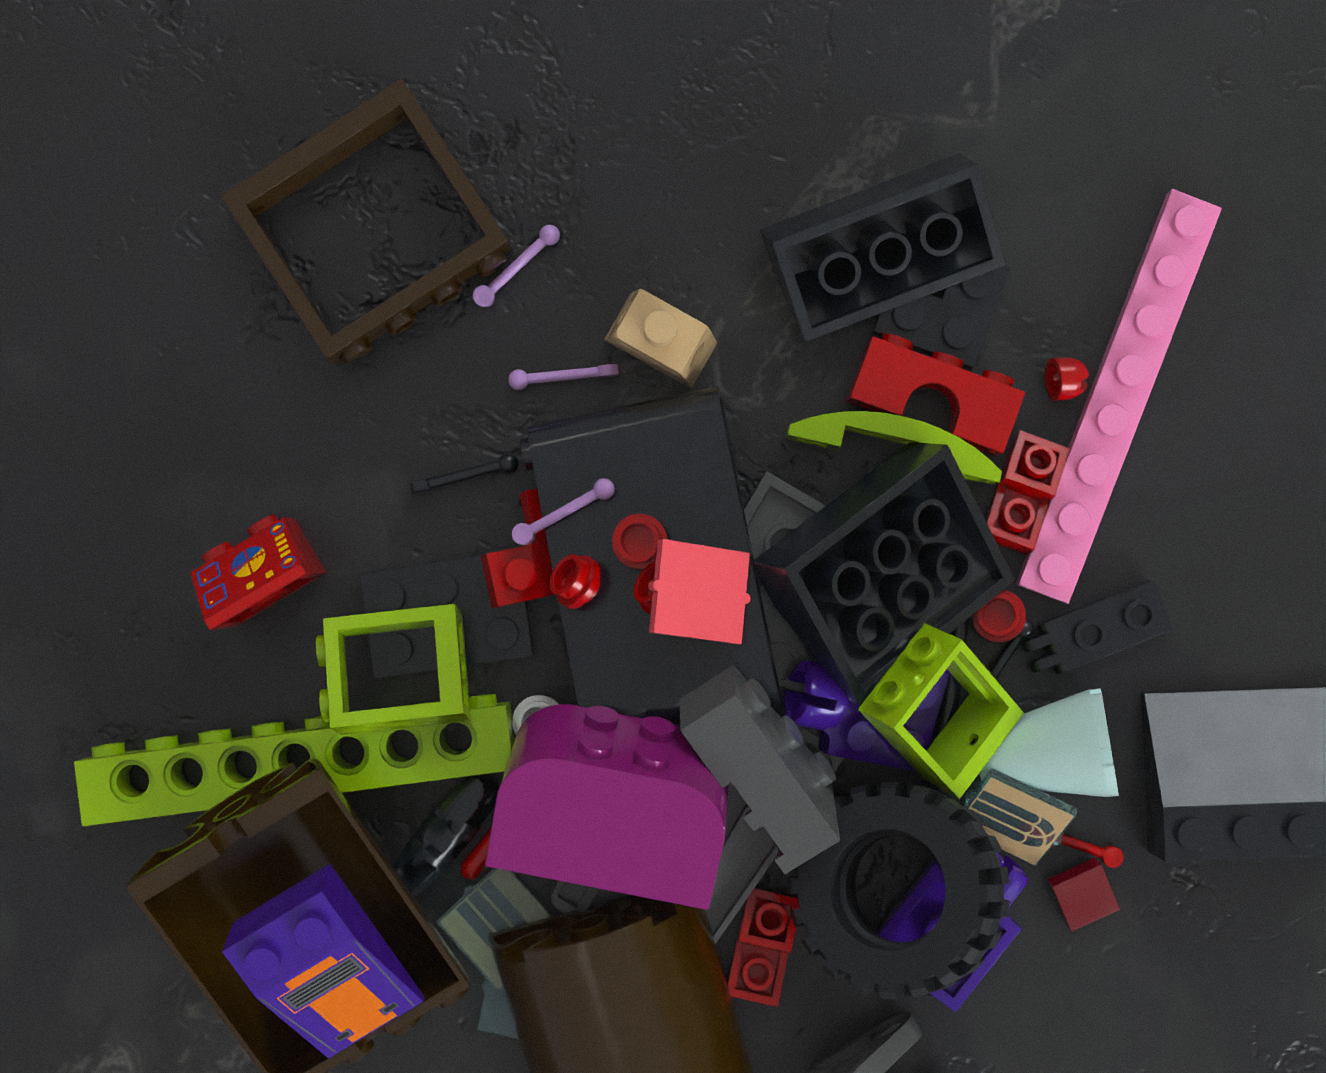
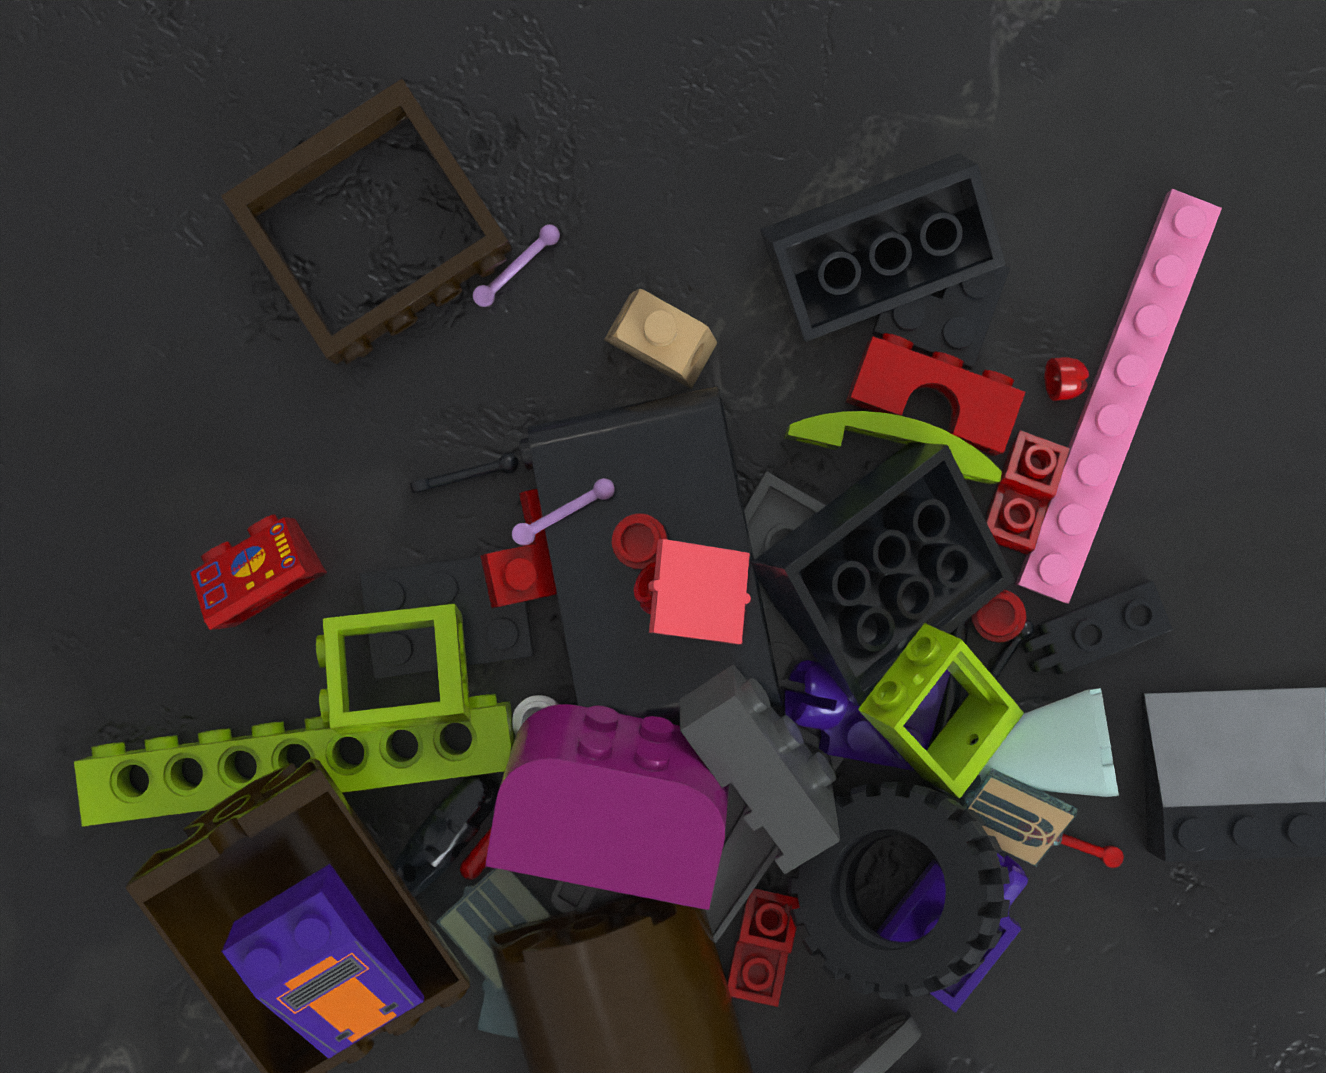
(520, 379): lavender hinge -> none
(575, 580): red plate -> none
(1083, 894): dark red tile -> none

